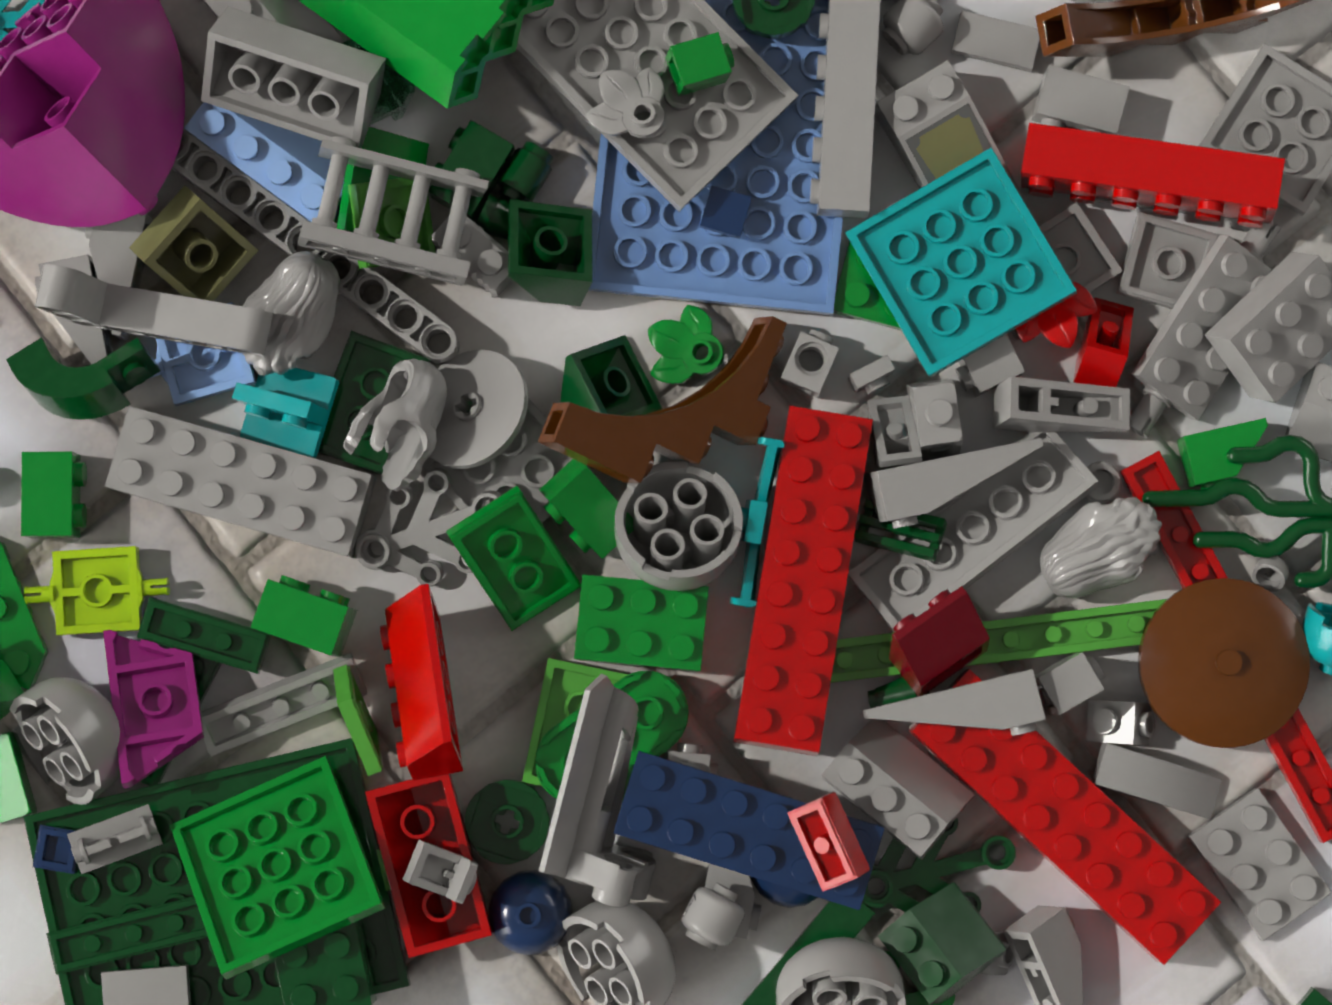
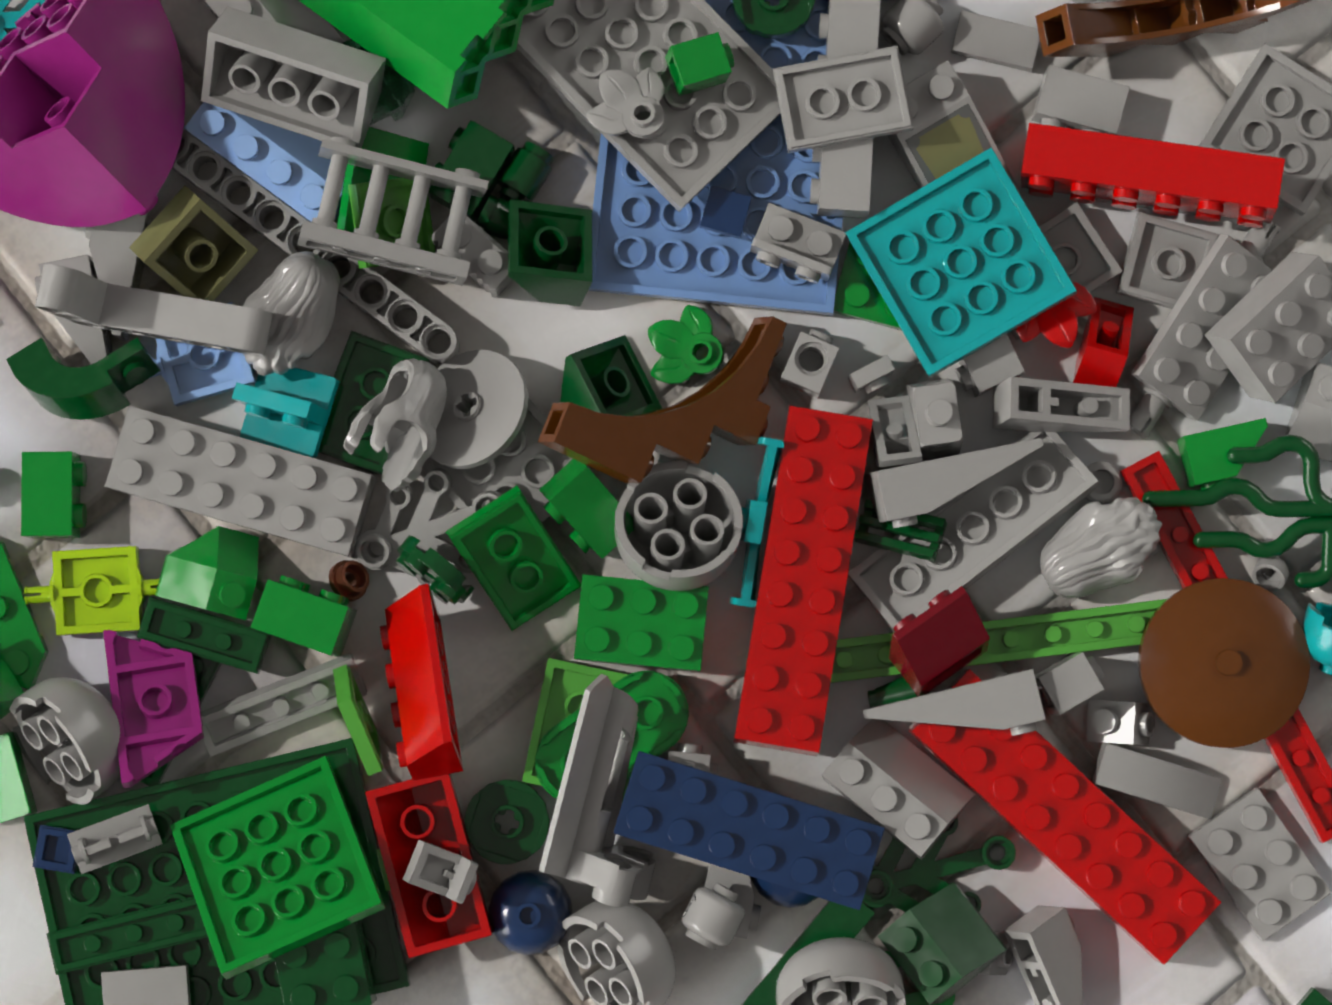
(213, 572): none -> green slope
(349, 579): none -> copper plate
(444, 577): none -> dark green plate
(797, 243): none -> light grey bracket
(829, 841): red slope -> none
(843, 99): none -> light grey tile

